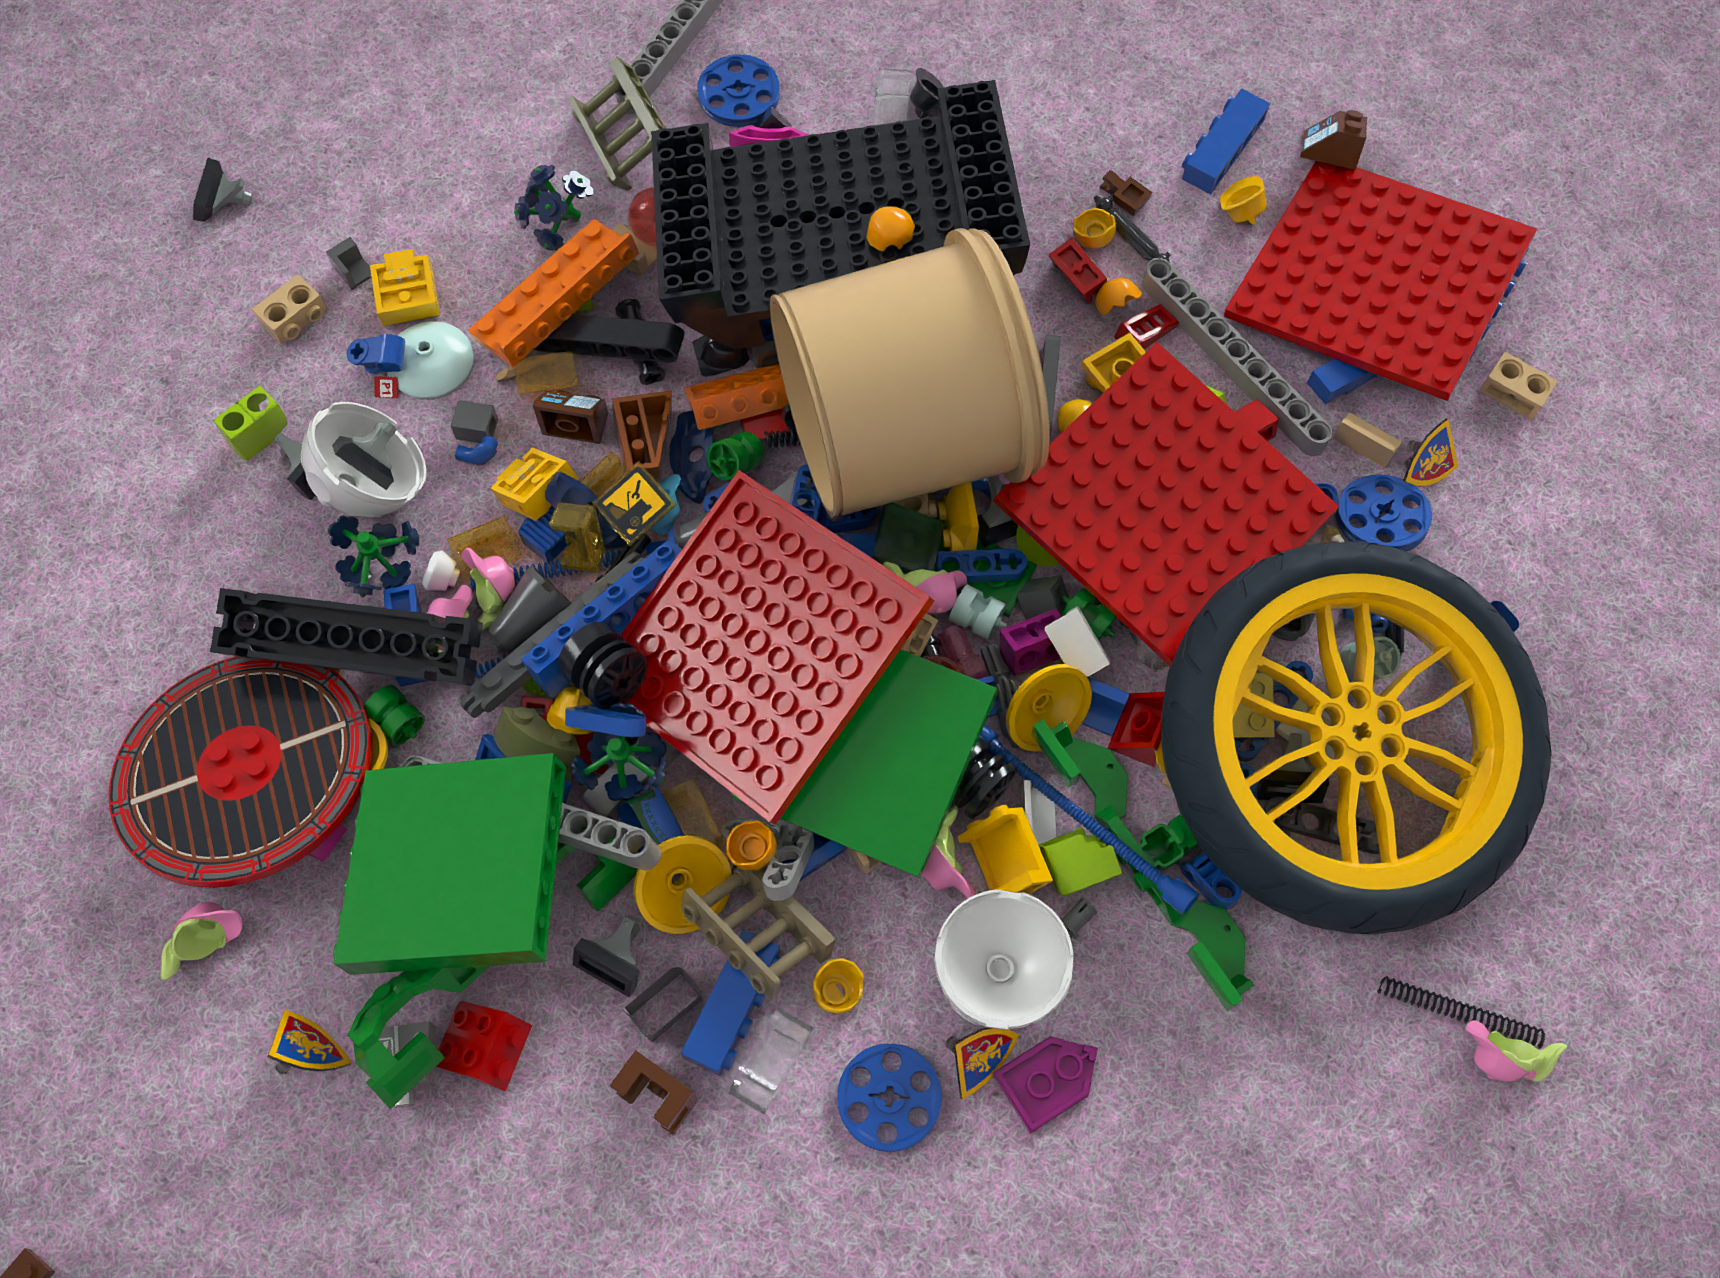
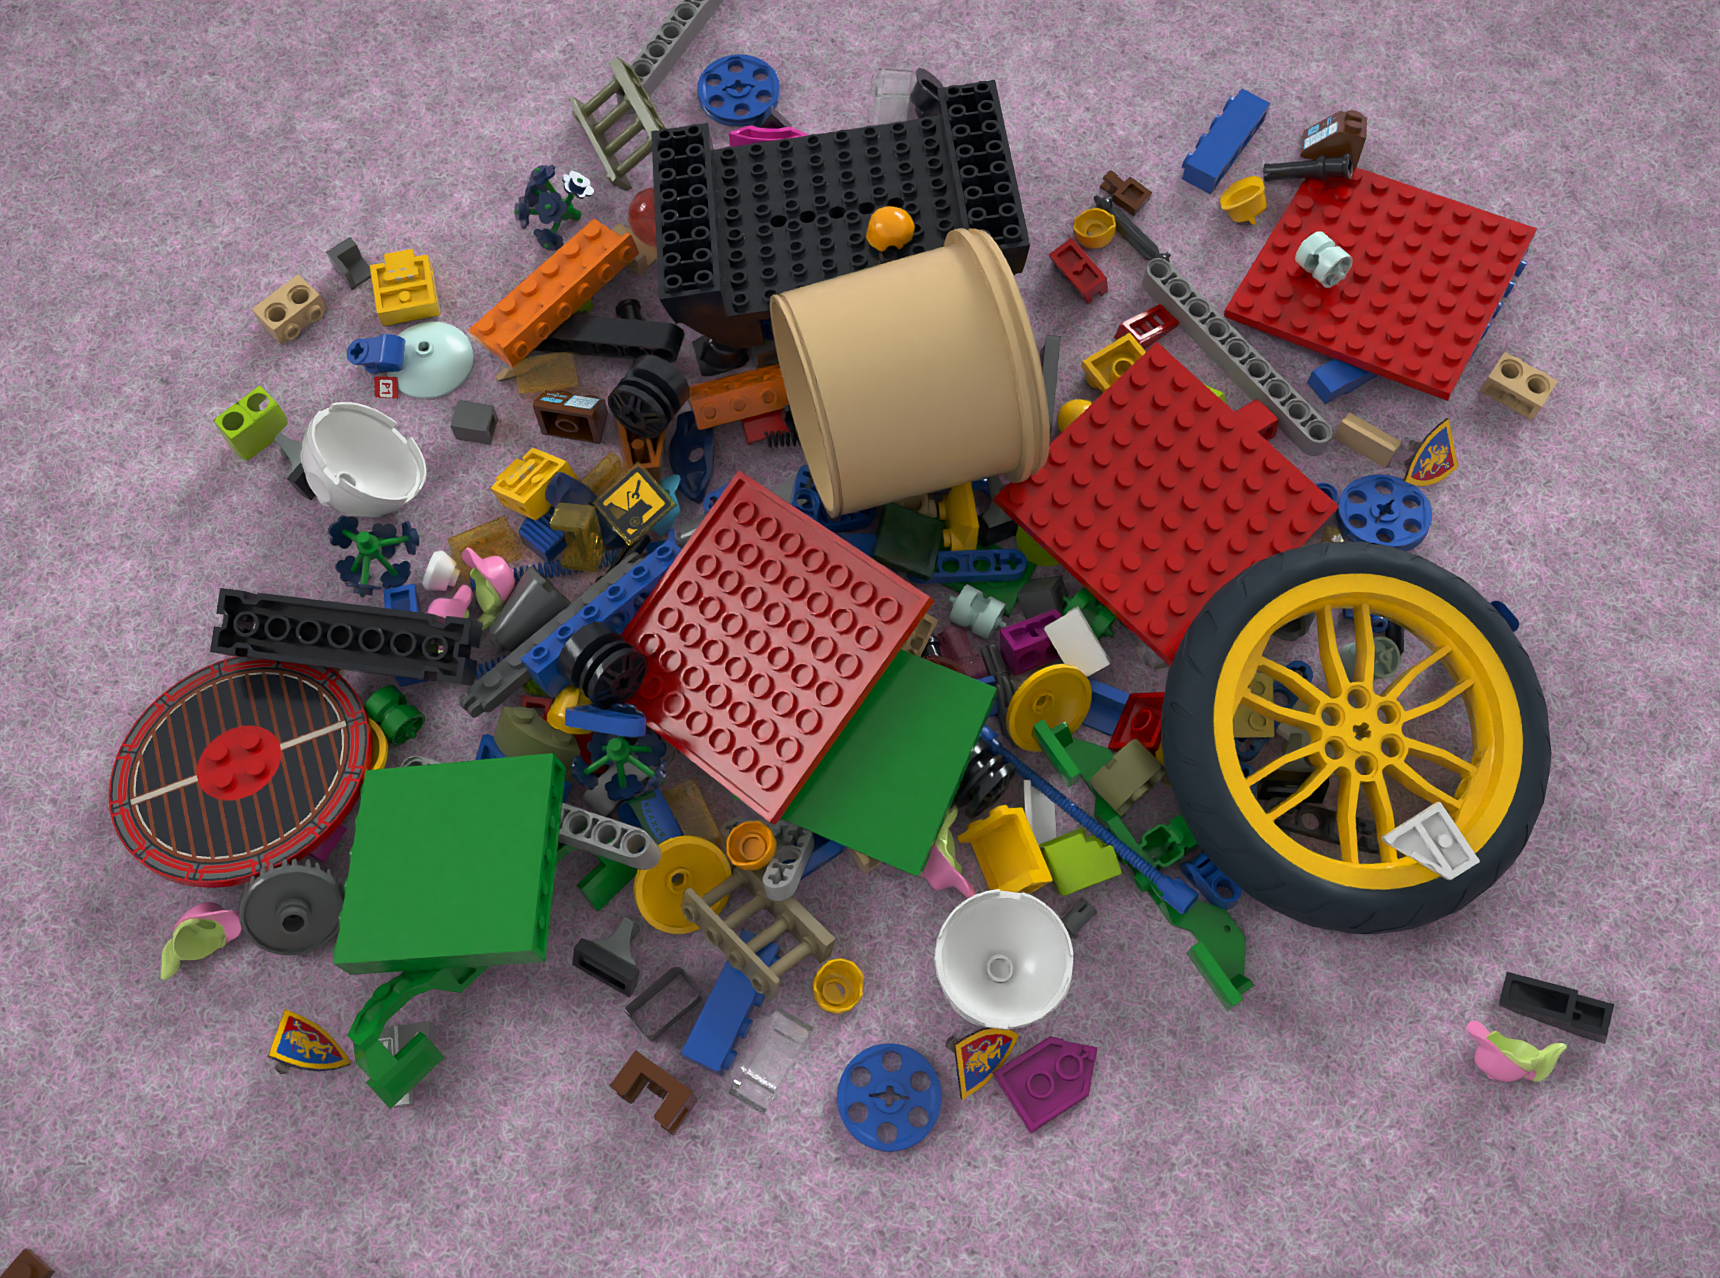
(217, 191): piece -> none
(291, 908): none -> dark grey wheel
(369, 453): piece -> none
(480, 454): blue arm -> none
(483, 1044): red bracket -> none
(649, 396): none -> black wheel
(735, 453): green wheel -> none
(938, 585): bright pink hair -> none
(1115, 293): light orange hair -> none
(1128, 776): none -> olive brick
(1321, 168): none -> black pin
(1322, 258): none -> light aqua wheel
(1433, 842): none -> white wing
(1459, 1017): black piece -> none
(1557, 1006): none -> black slope

